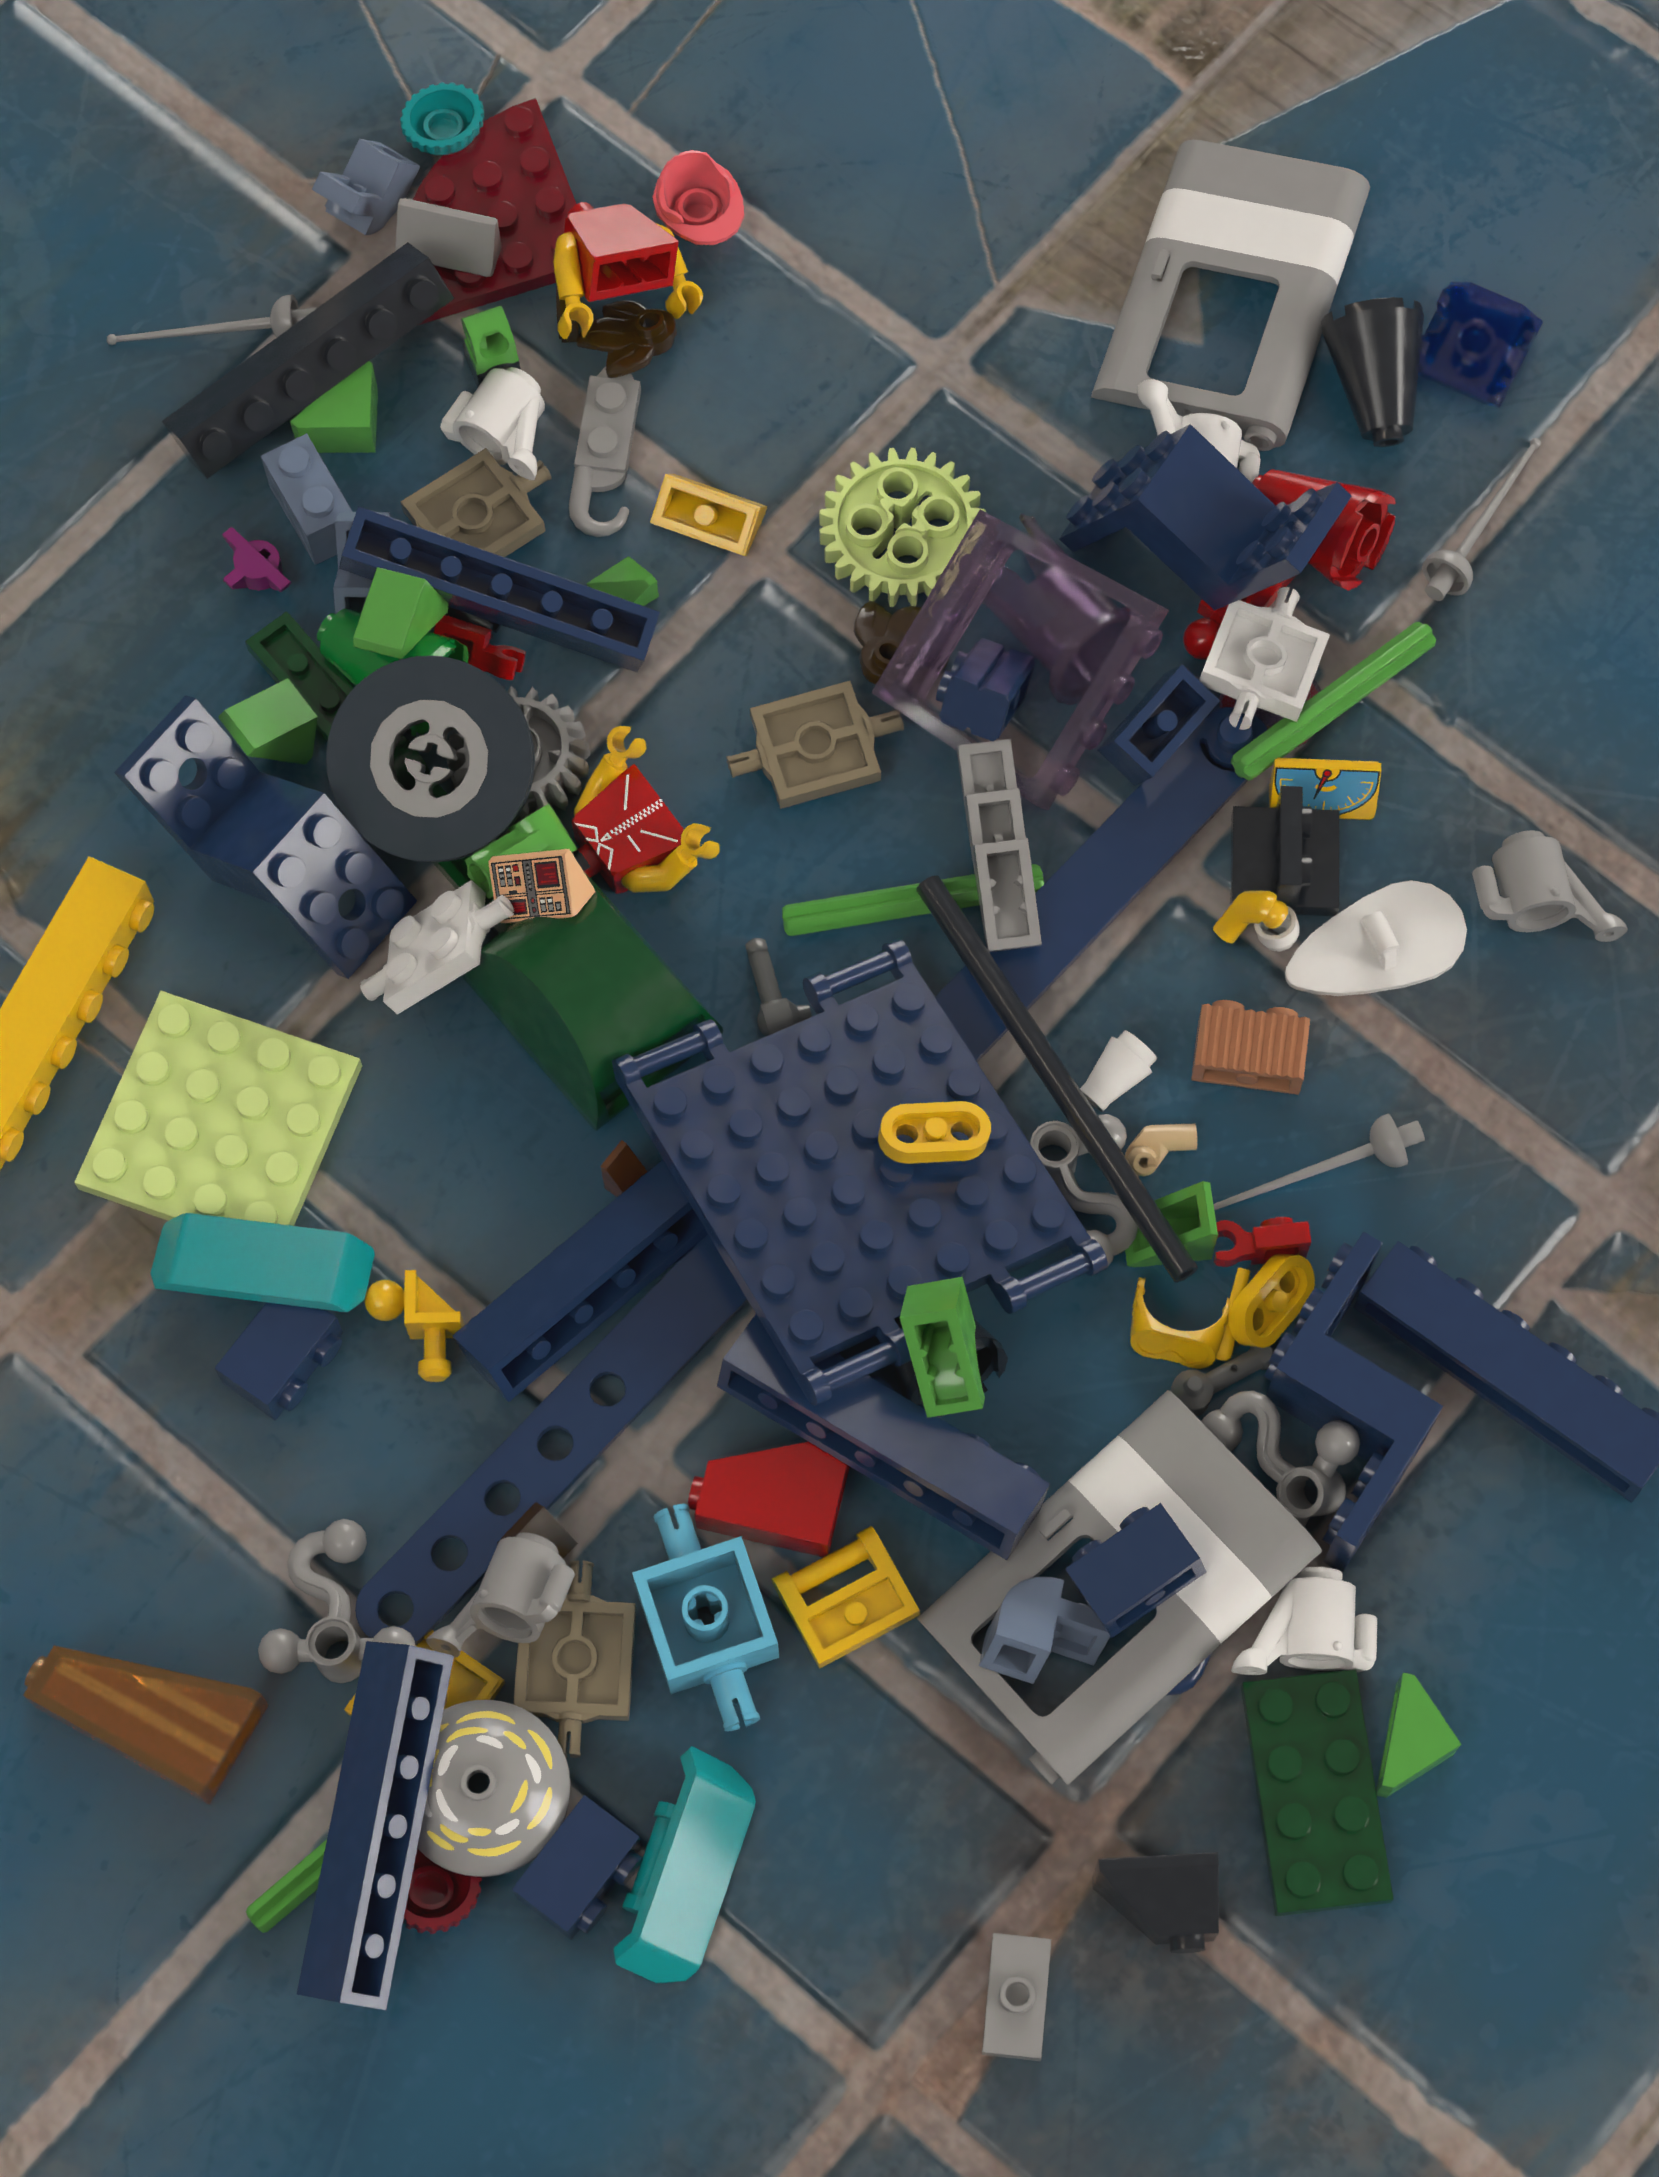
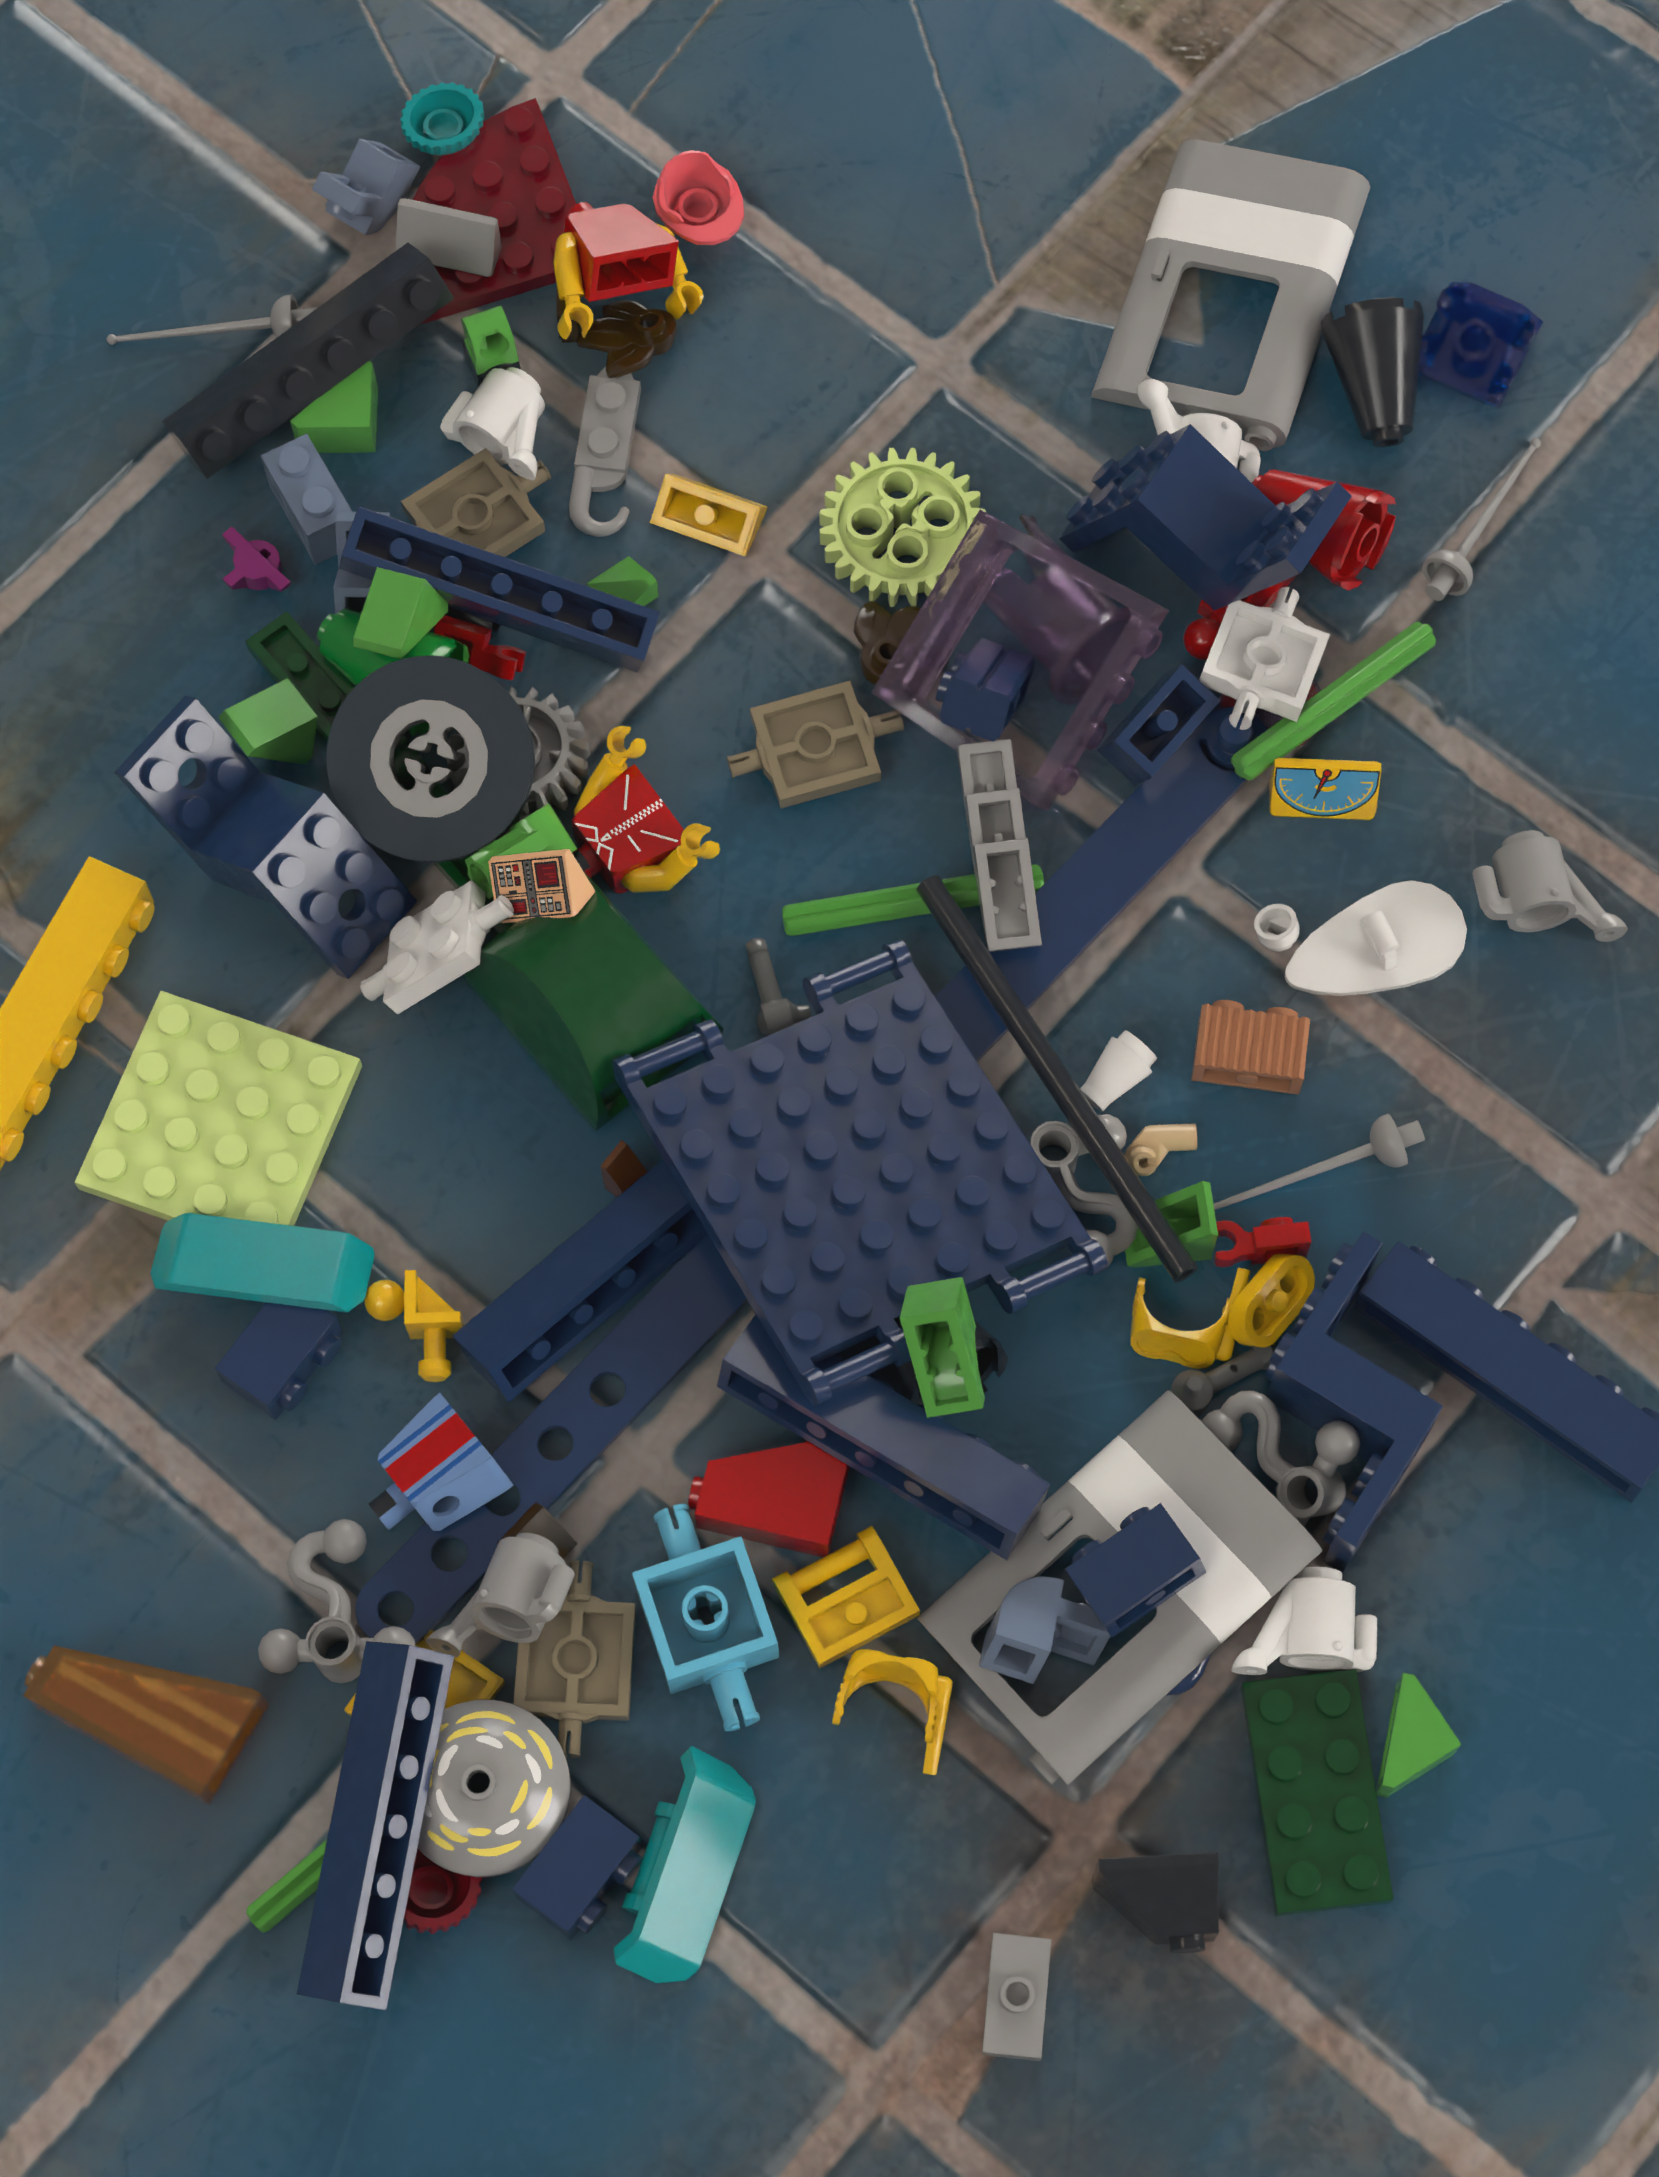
(437, 1470): none -> medium blue torso
(915, 1674): none -> yellow helmet
(932, 1131): yellow plate -> none
(1247, 909): yellow arm -> none
(1287, 853): black bracket -> none

